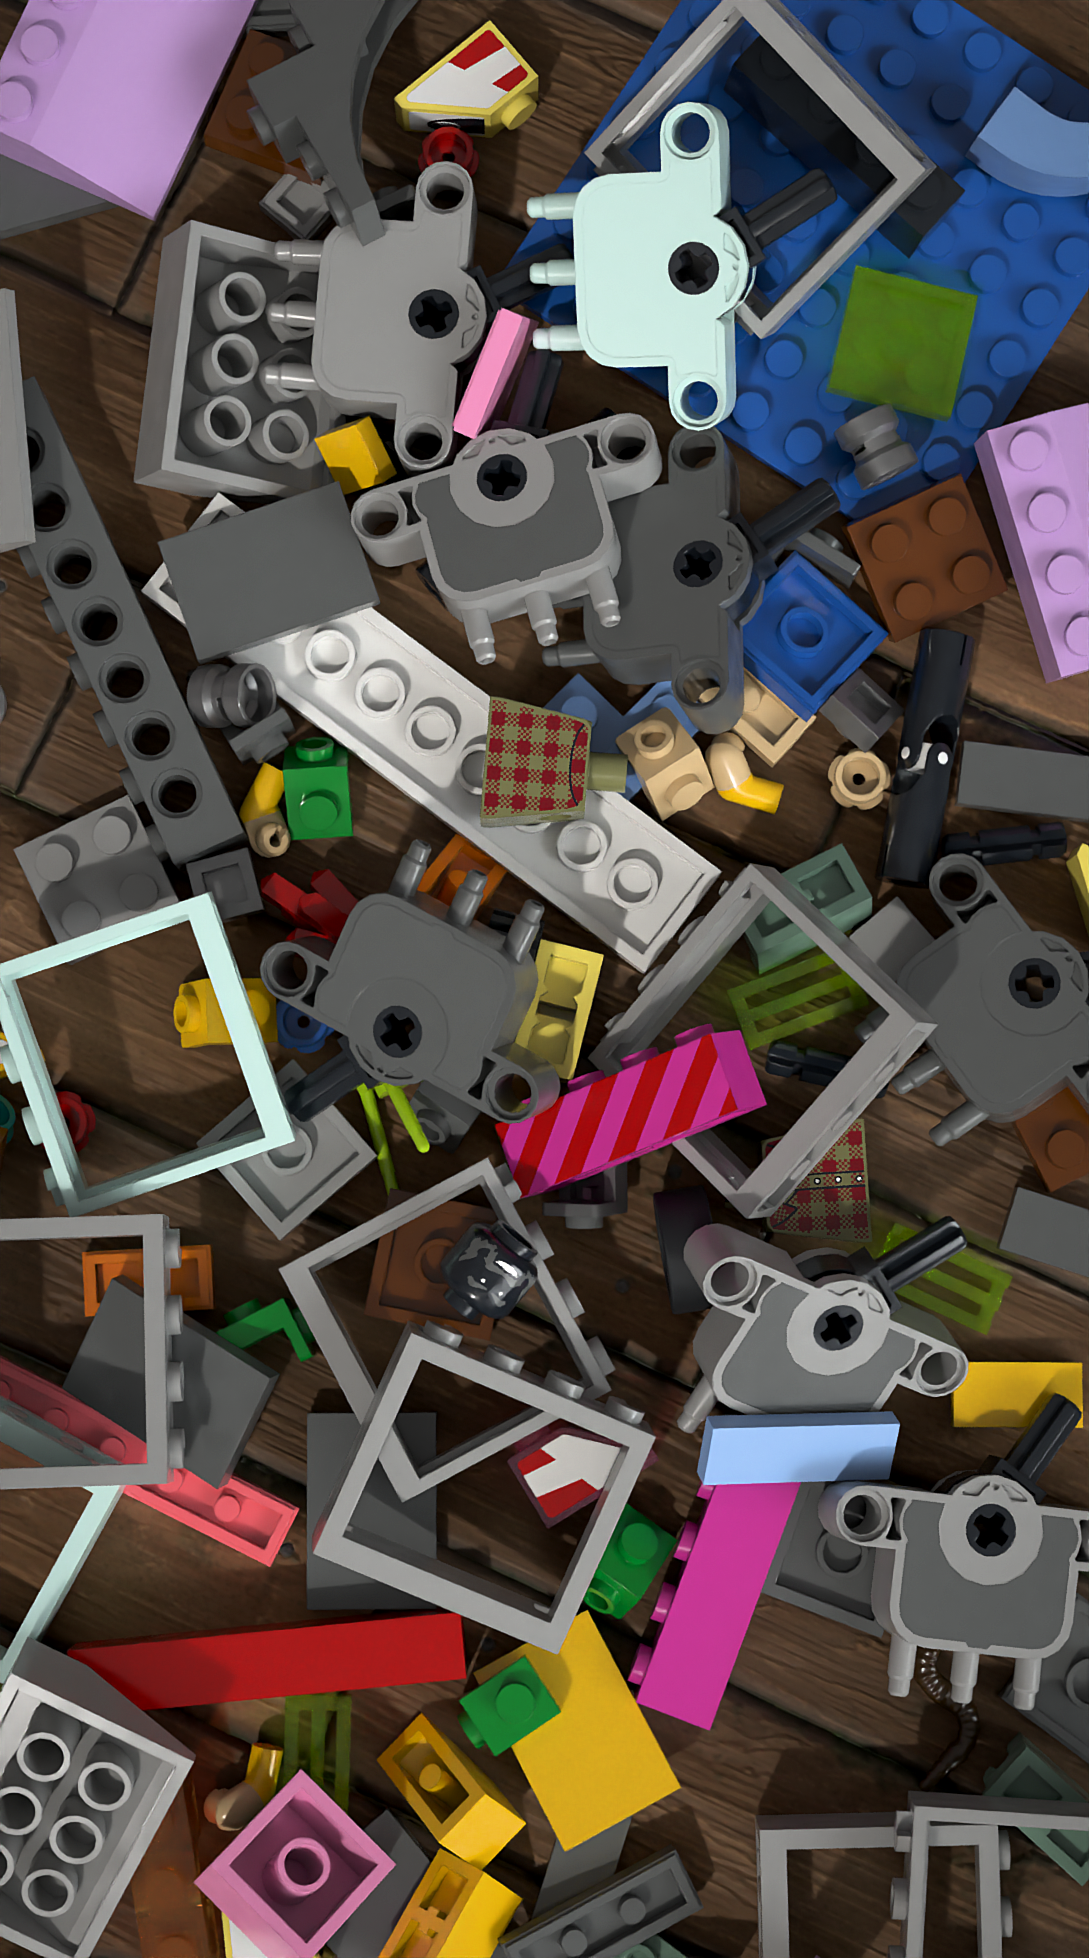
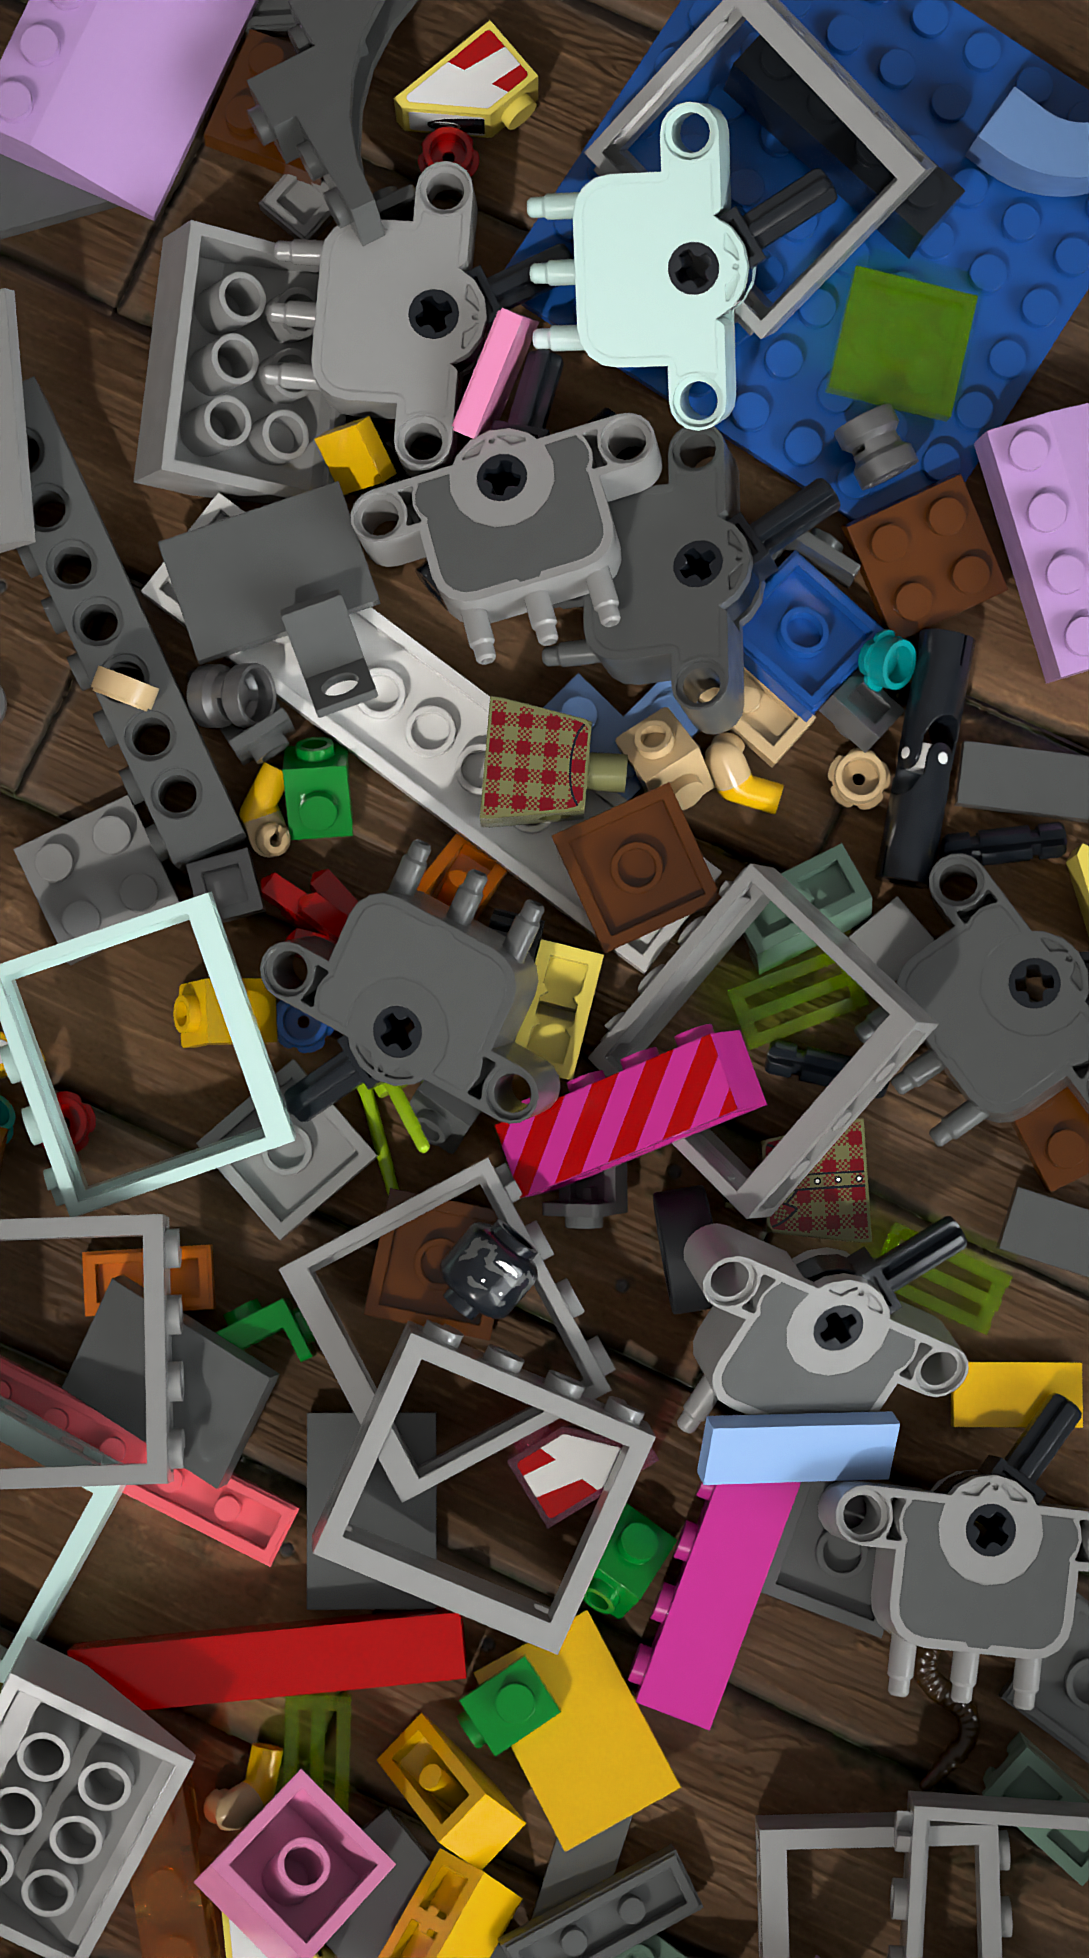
(124, 688): none -> tan tile
(328, 652): none -> dark grey bracket
(636, 867): none -> reddish brown plate
(887, 661): none -> teal plate

